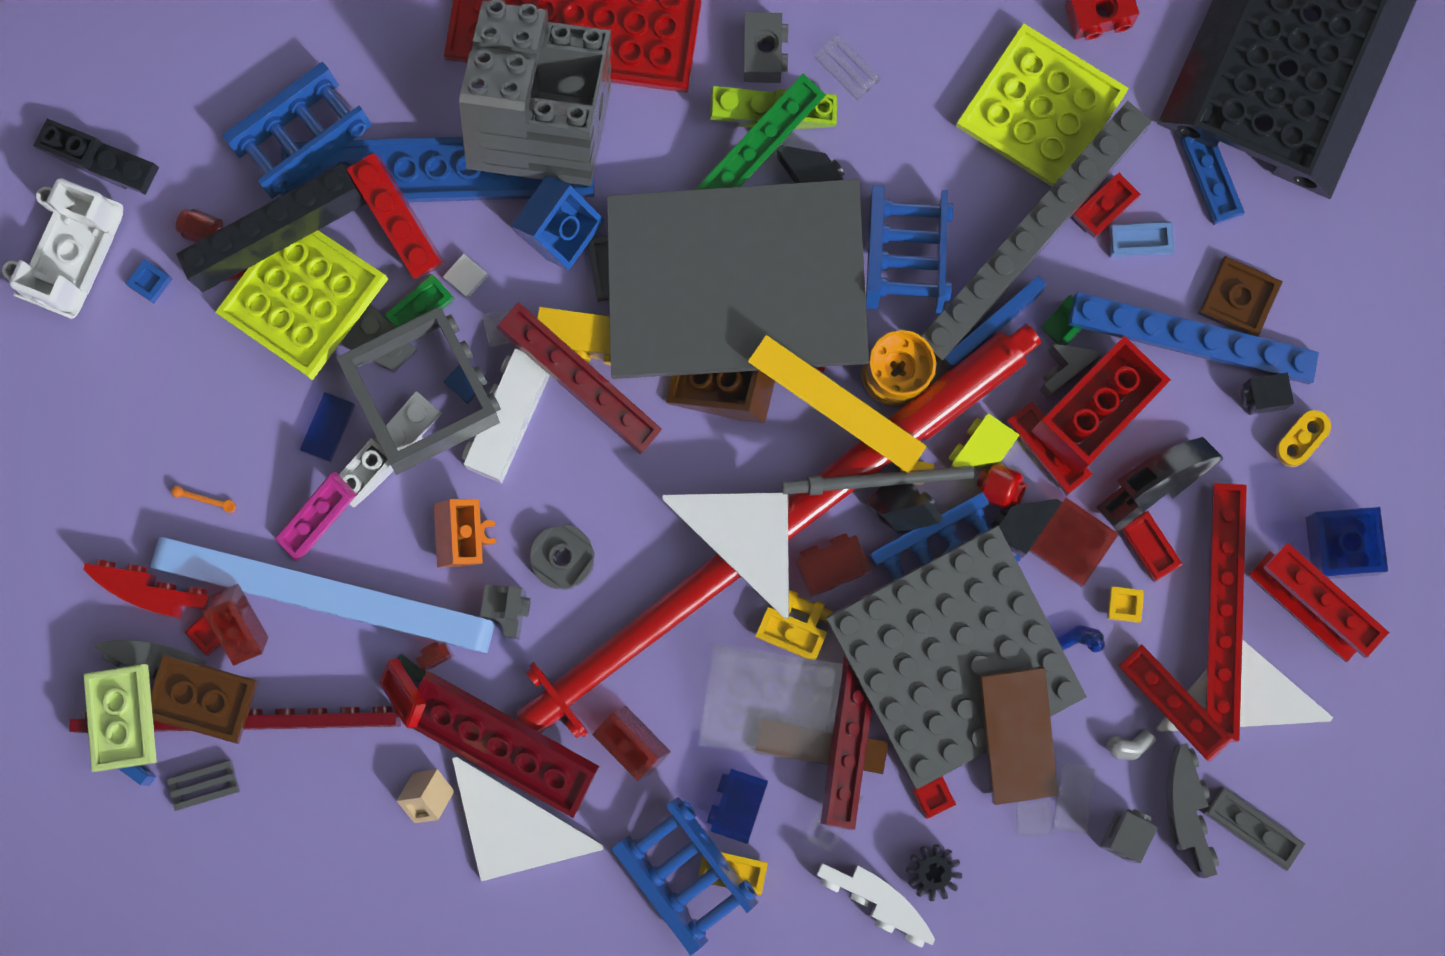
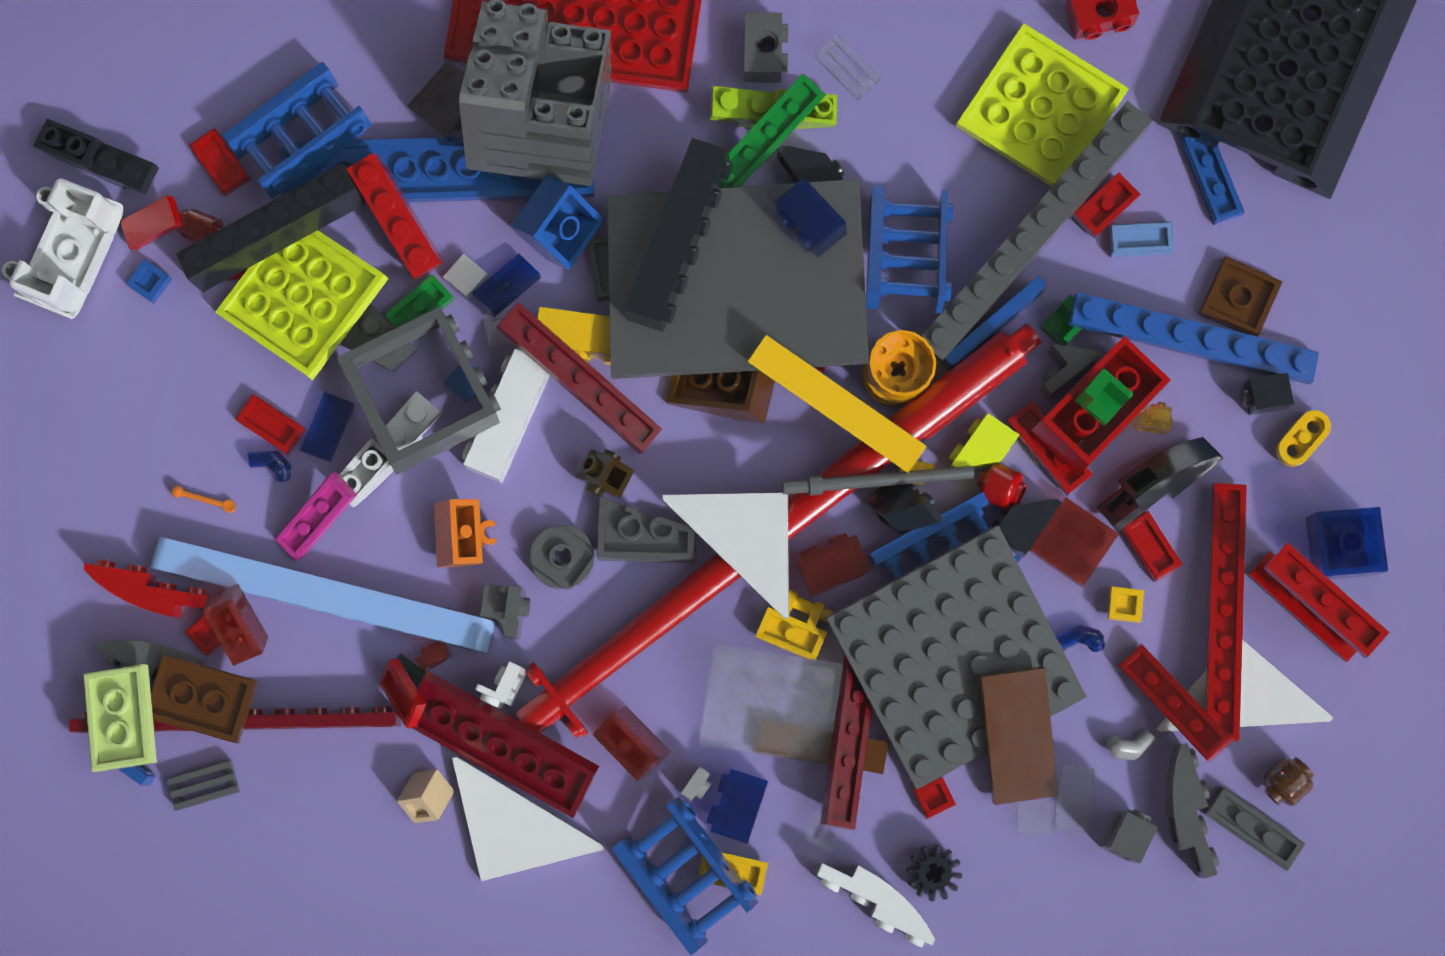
(151, 222): none -> red tile
(219, 162): none -> red tile
(270, 424): none -> red tile
(274, 461): none -> clear blue arm
(439, 101): none -> clear smoke tile
(506, 285): none -> clear blue tile
(509, 683): none -> white bracket
(604, 473): none -> dark brown brick
(639, 537): none -> dark grey wing
(677, 235): none -> black brick
(697, 785): none -> light grey plate
(810, 218): none -> clear blue brick
(1104, 397): none -> green panel
(1155, 420): none -> clear yellow plate
(1288, 781): none -> reddish brown head

